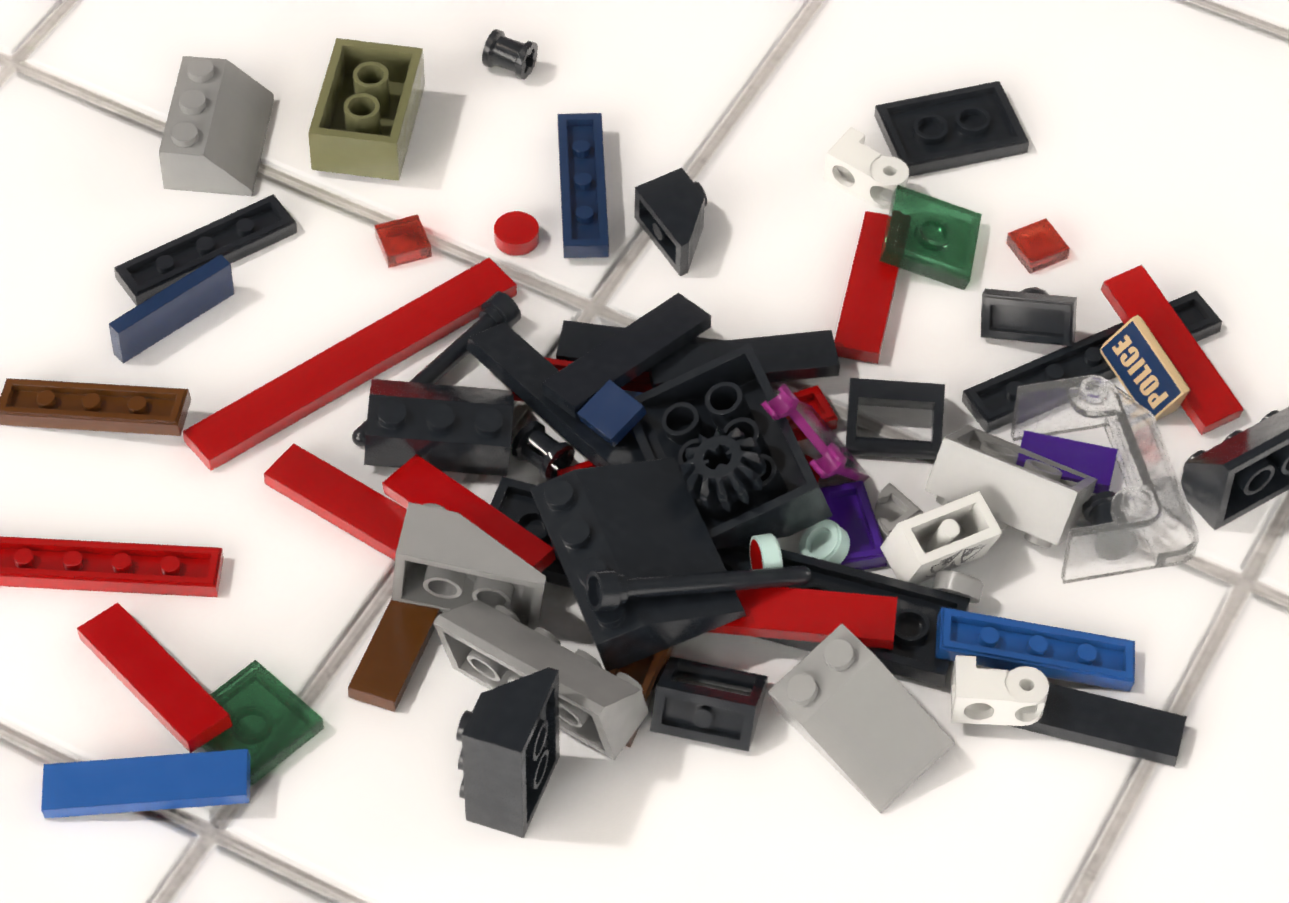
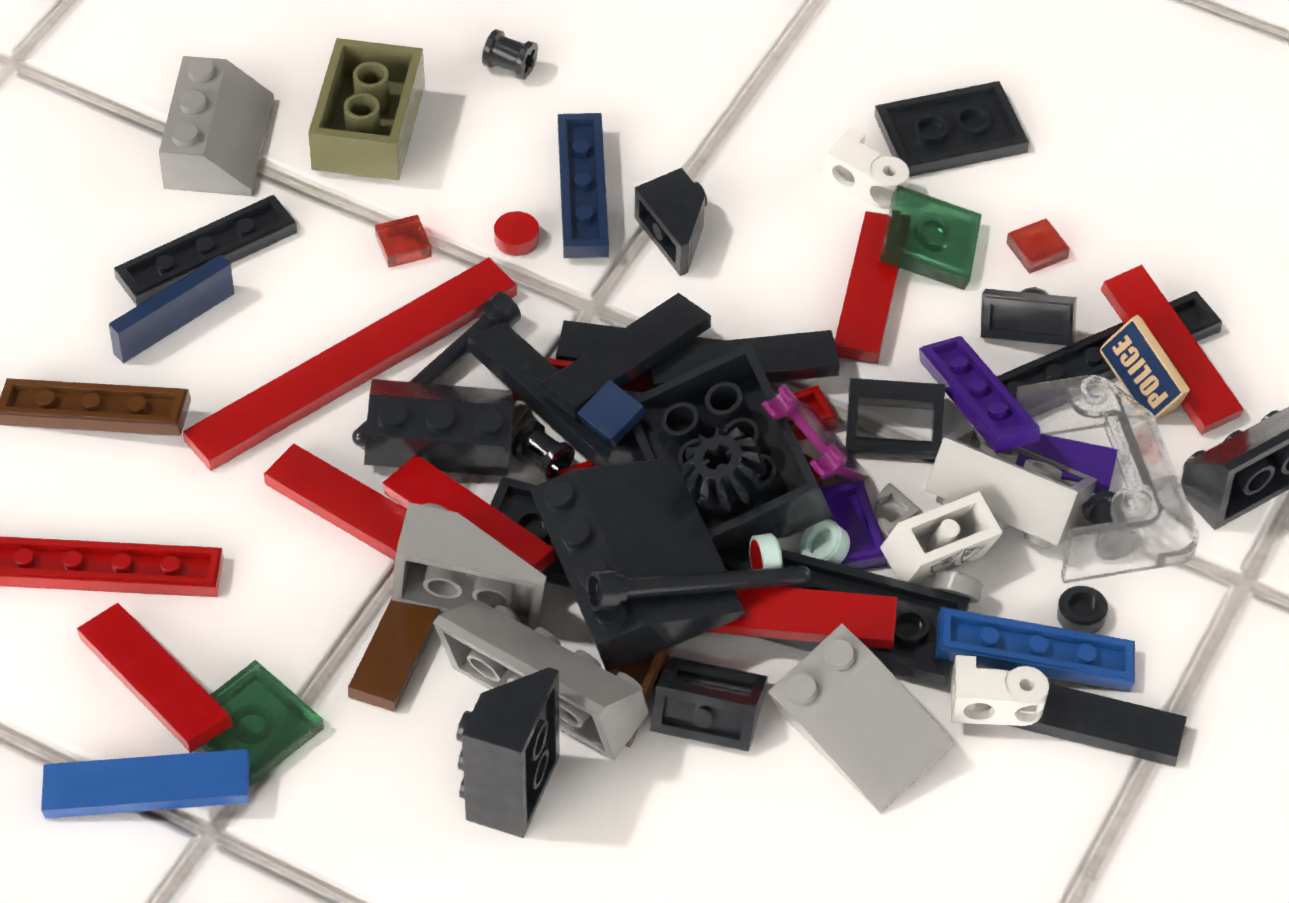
(979, 394): none -> dark purple tile
(1082, 609): none -> black tile

